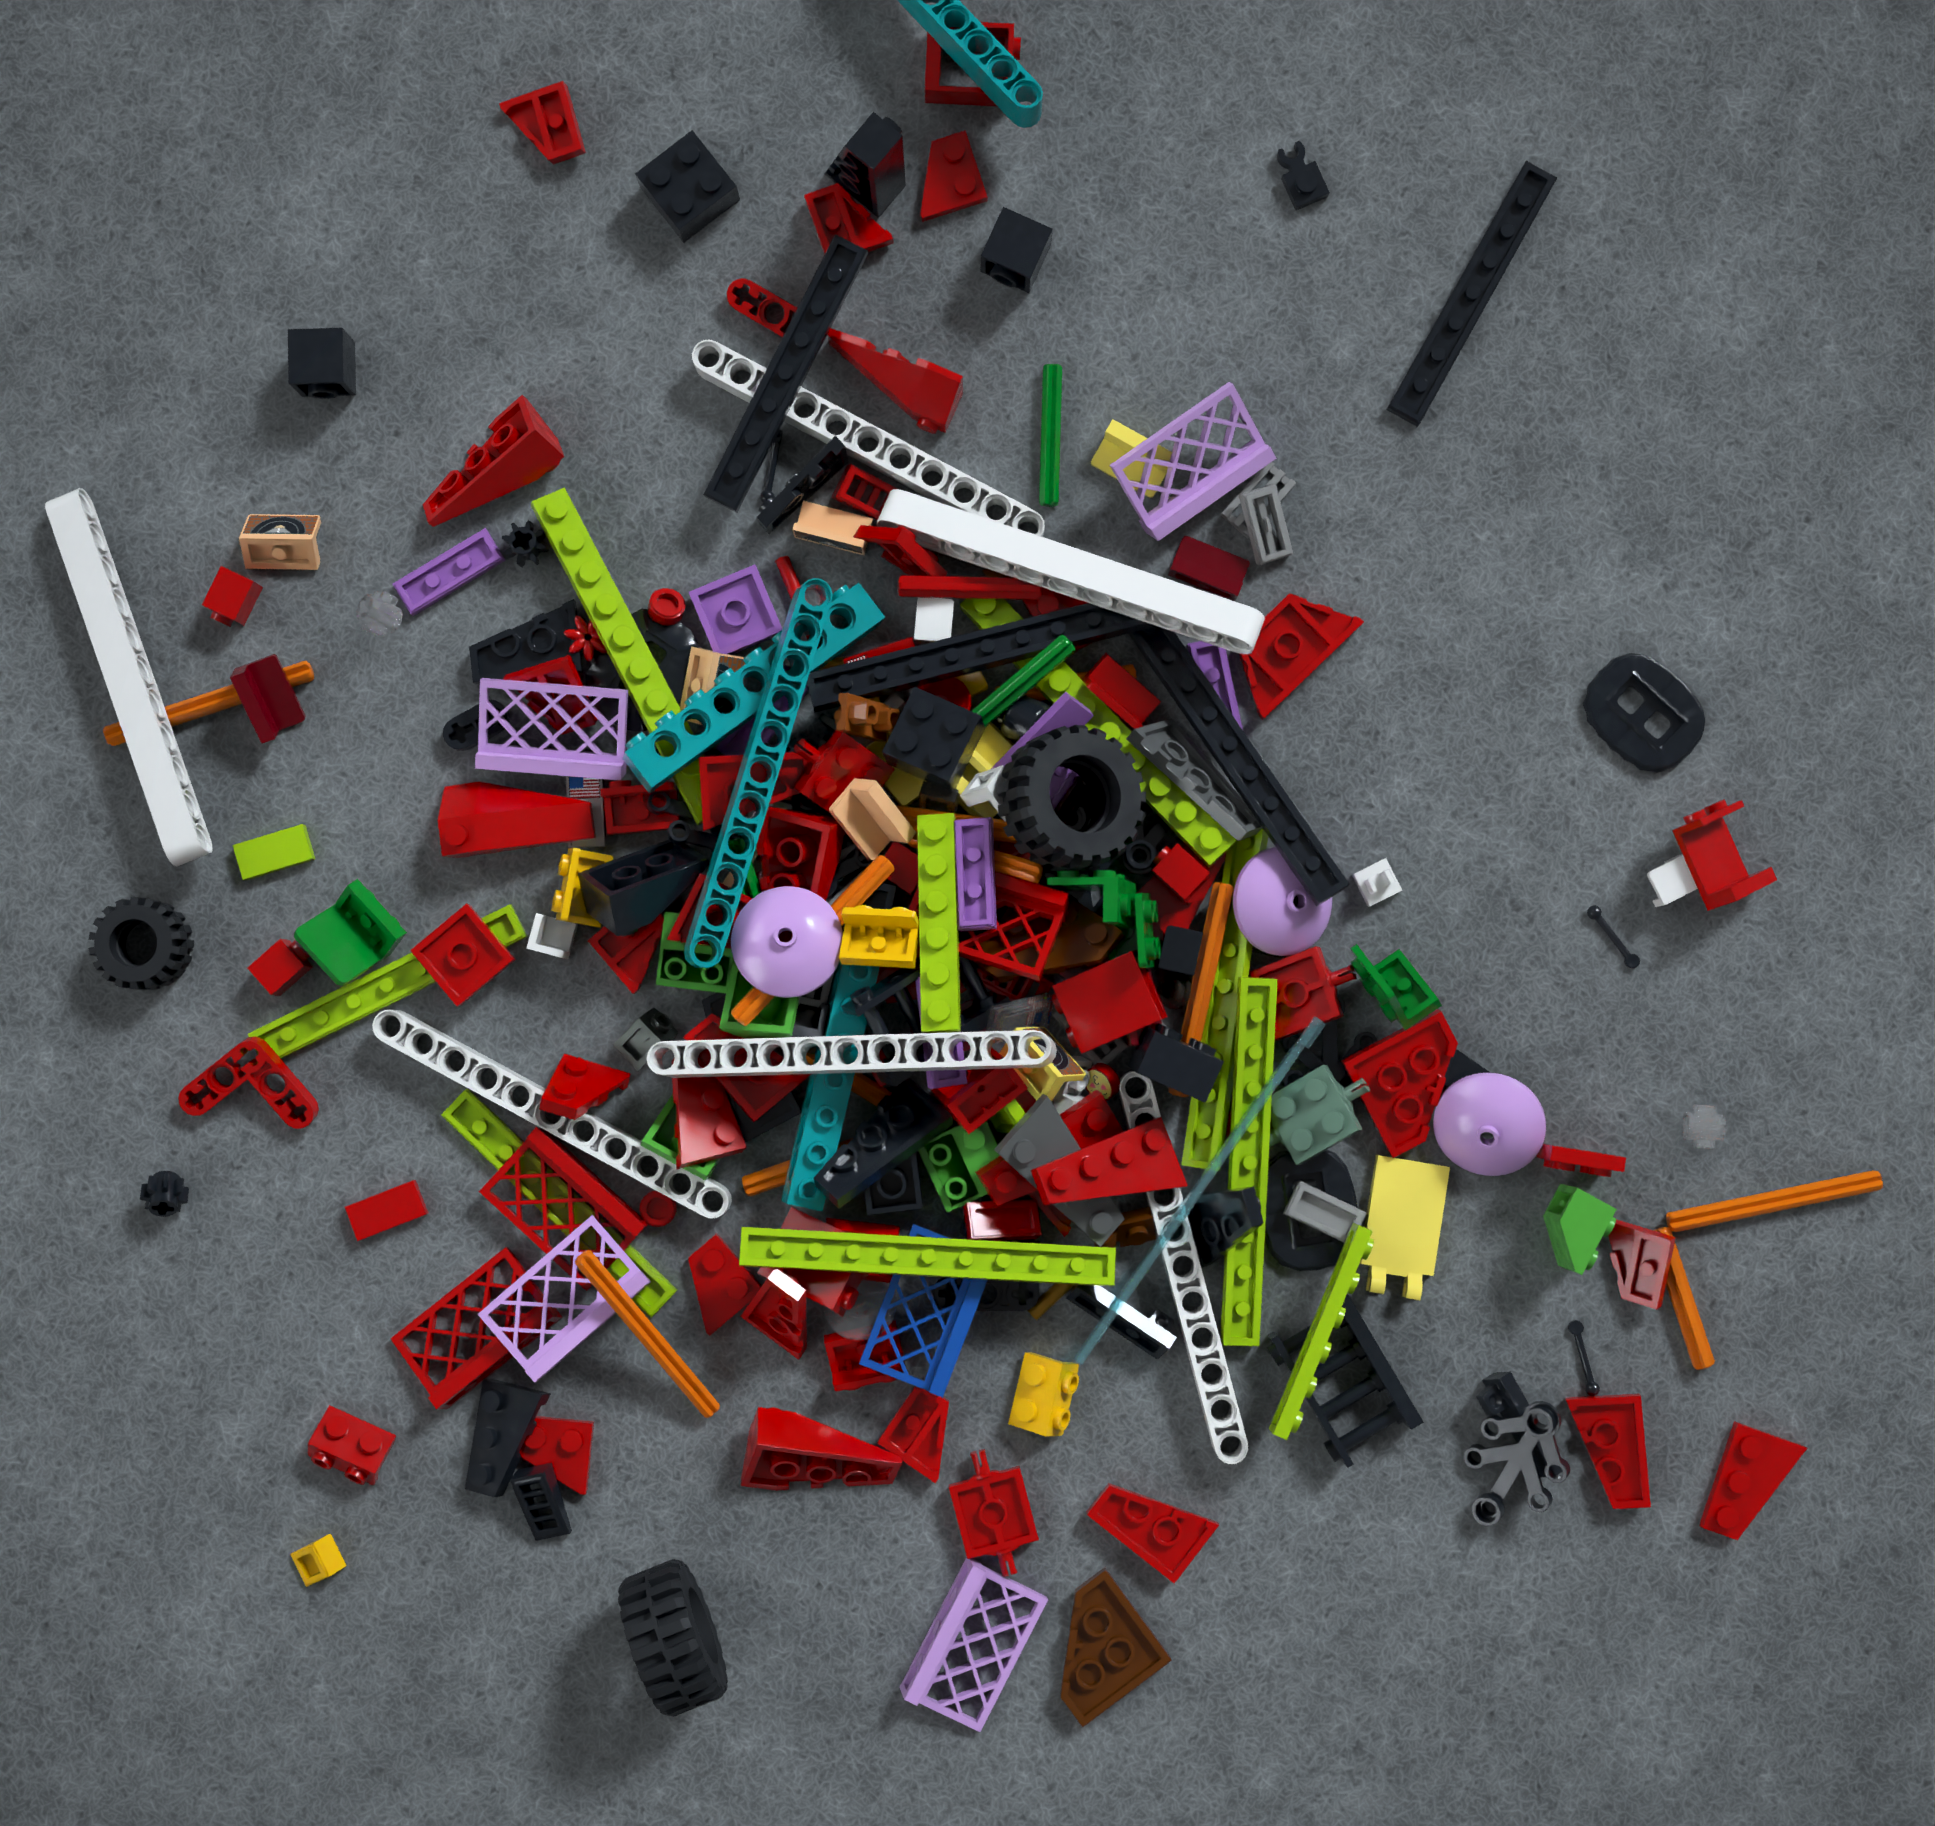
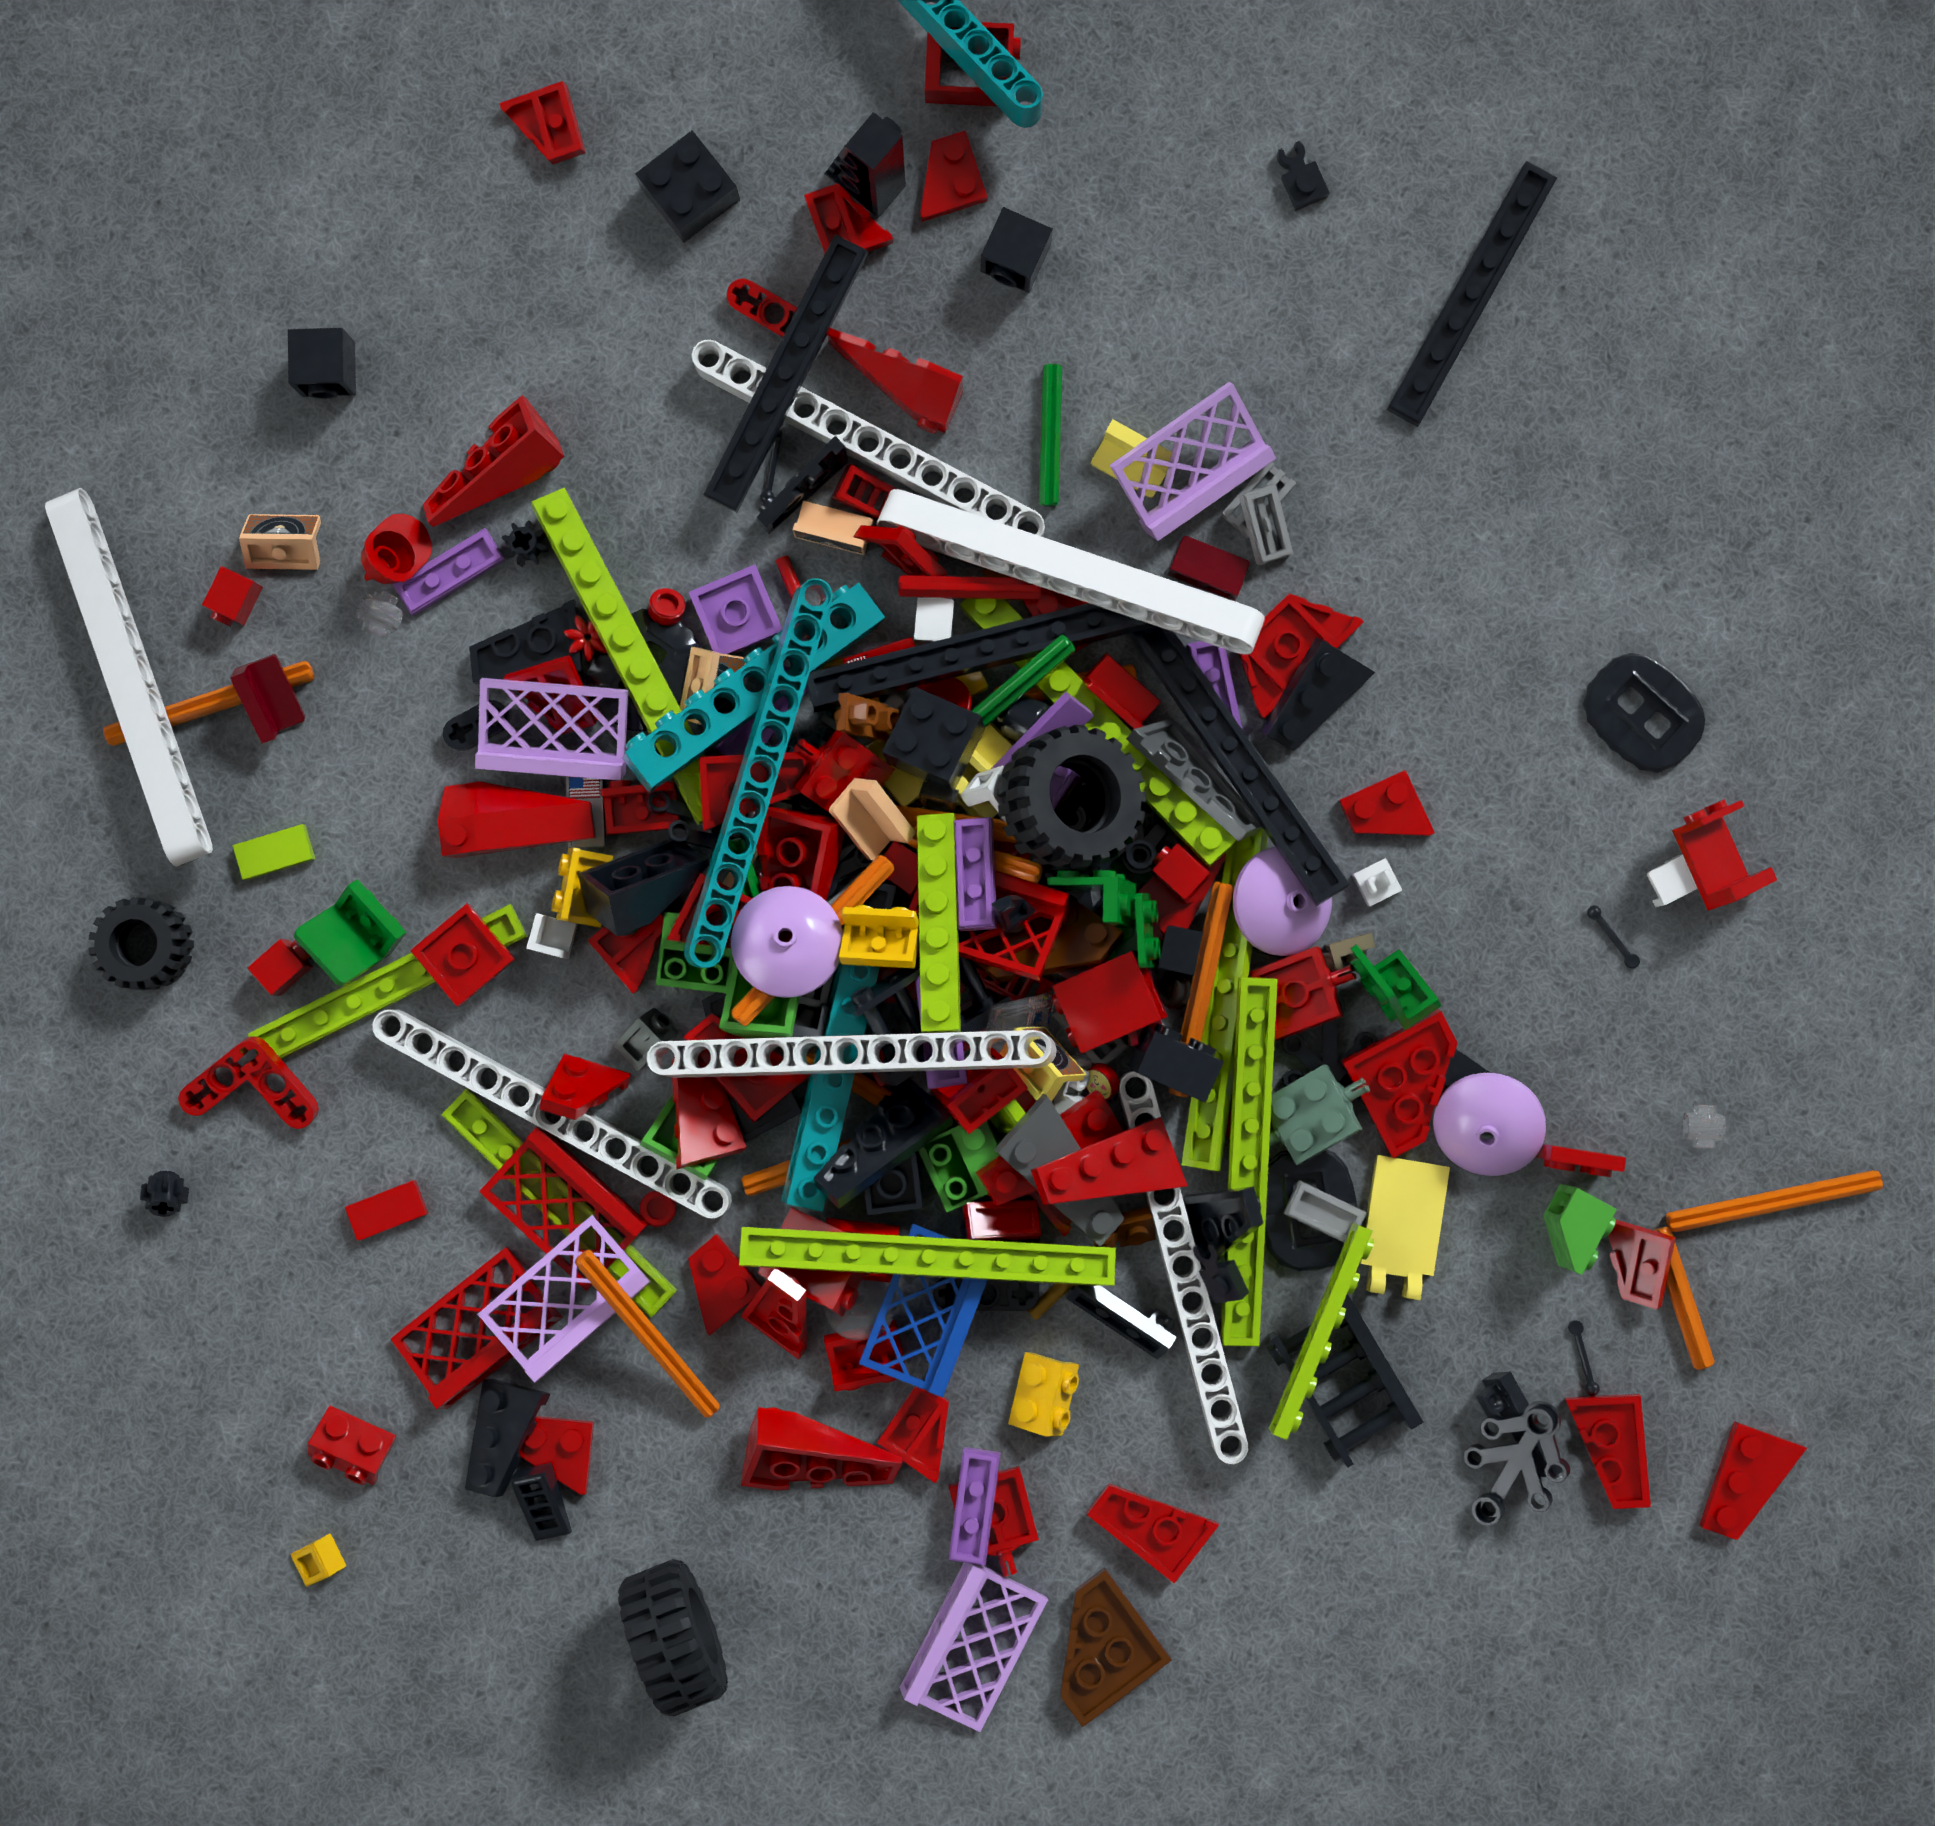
(396, 549): none -> red piece
(974, 1506): none -> medium lavender tile
(1011, 911): none -> black tile
(1219, 1276): none -> black plate
(1305, 1040): clear light blue piece -> none
(1314, 693): none -> black wing
(1342, 948): none -> dark tan bracket
(1387, 809): none -> red wing

